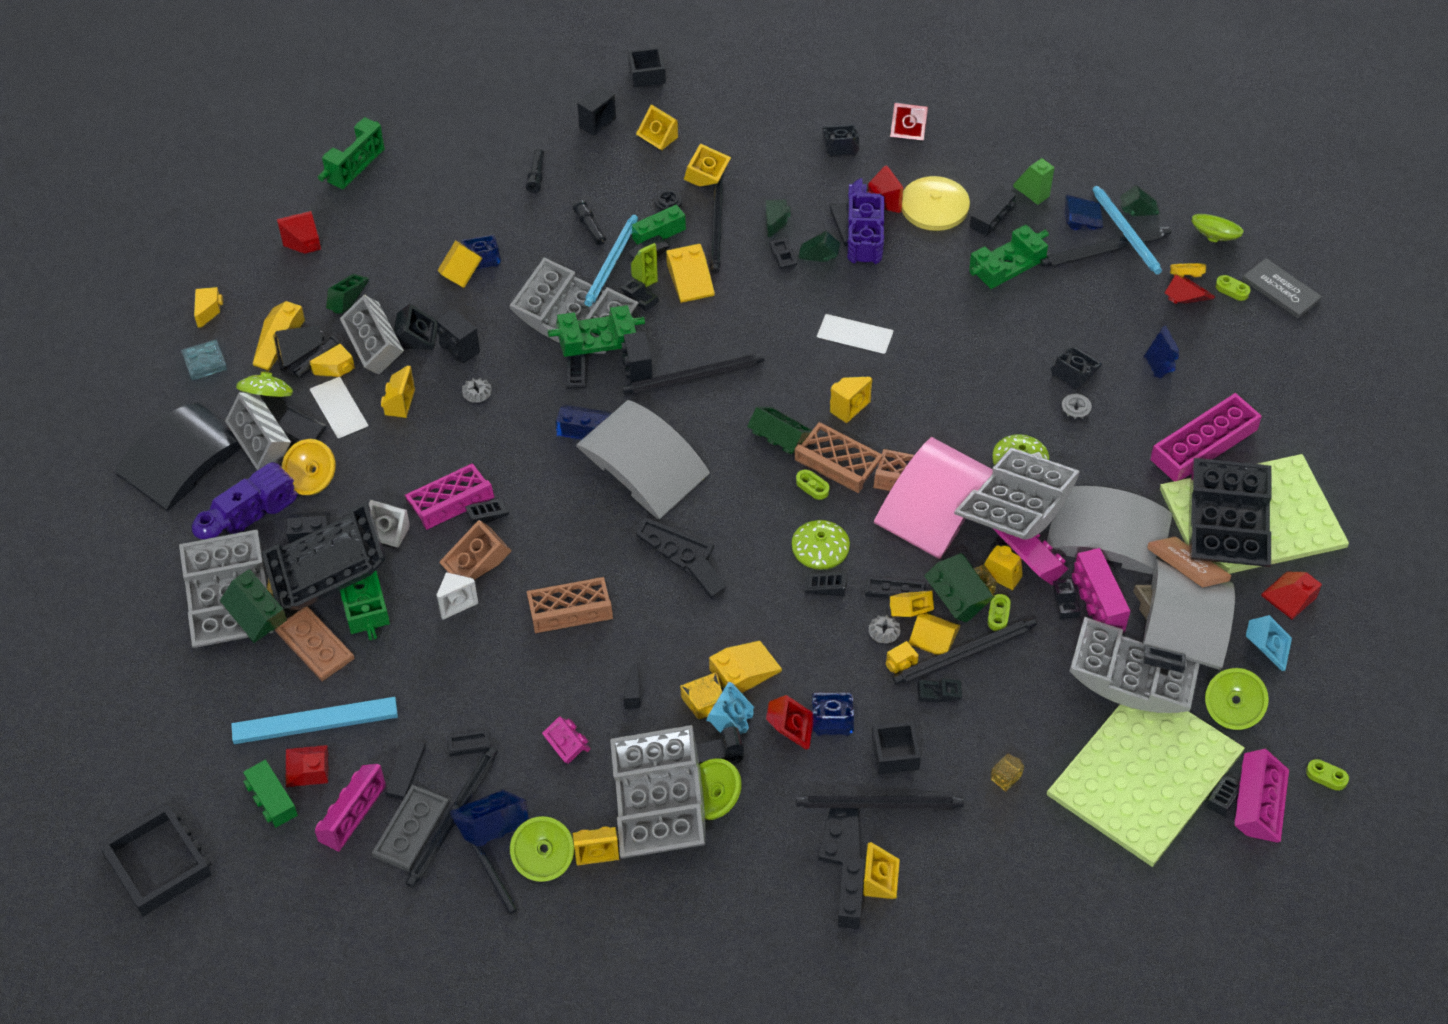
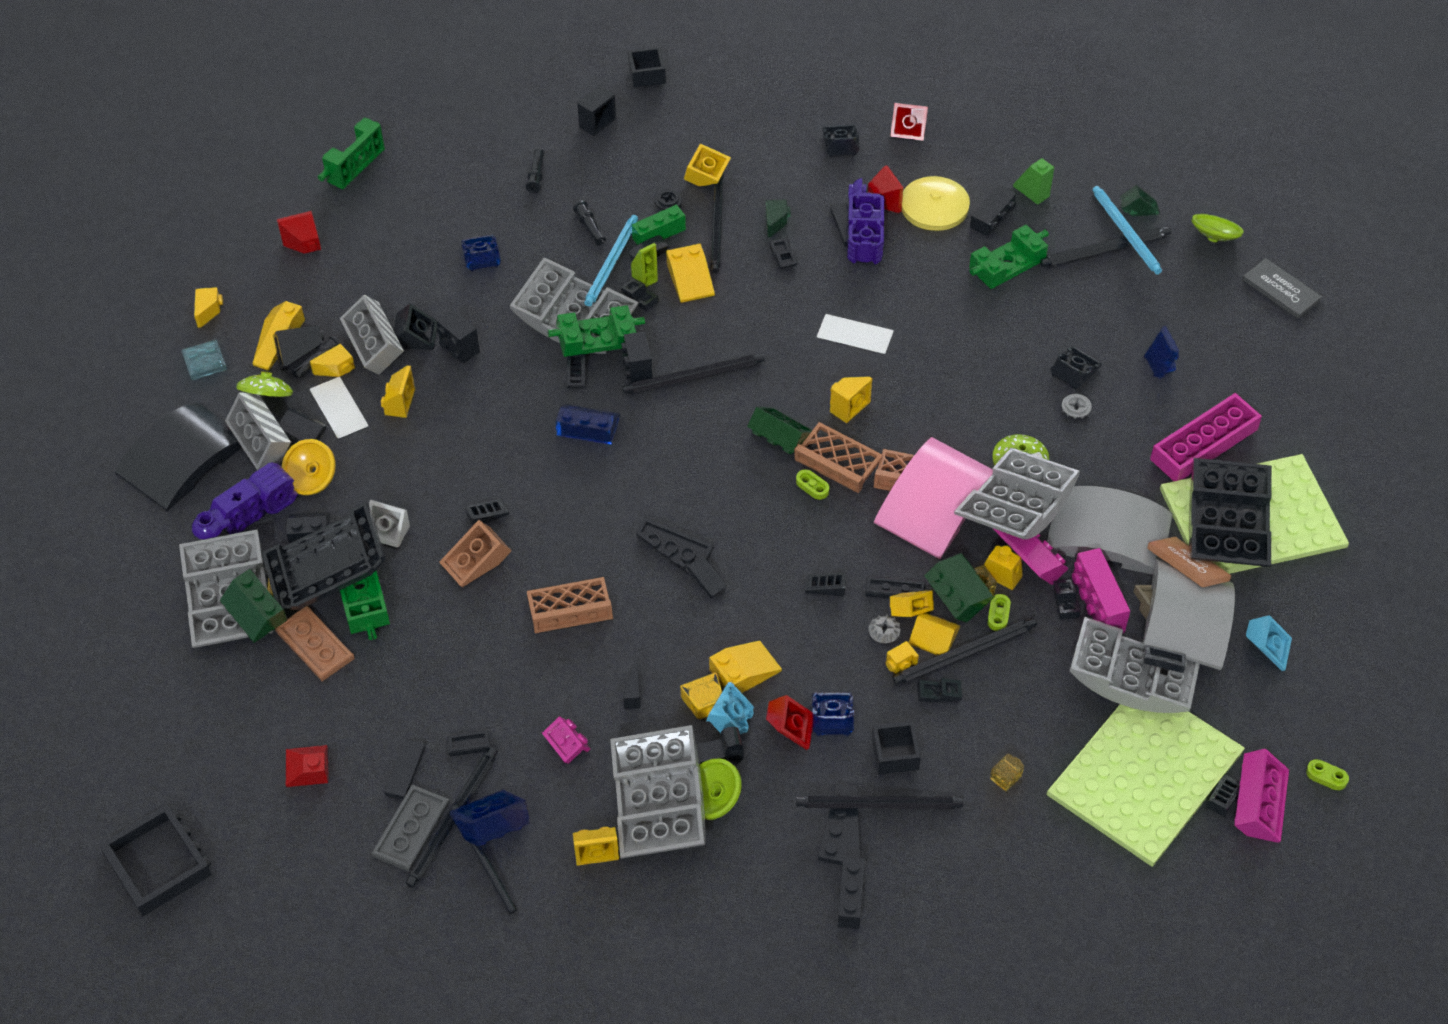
(269, 794): green brick -> none
(314, 720): medium azure tile -> none
(344, 293): dark green slope -> none
(351, 806): dark pink slope -> none
(454, 503): dark pink fence -> none
(456, 594): white slope -> none
(459, 264): yellow slope -> none
(471, 394): light grey gear -> none
(527, 853): lime dish -> none
(645, 457): light grey slope -> none
(658, 128): yellow slope -> none
(817, 551): lime dish -> none
(820, 248): clear green slope -> none
(880, 873): yellow slope -> none
(1082, 213): clear blue slope -> none
(1186, 291): red slope -> none
(1192, 269): yellow plate -> none
(1232, 287): lime plate -> none
(1238, 683): lime dish -> none
(1293, 592): red slope -> none

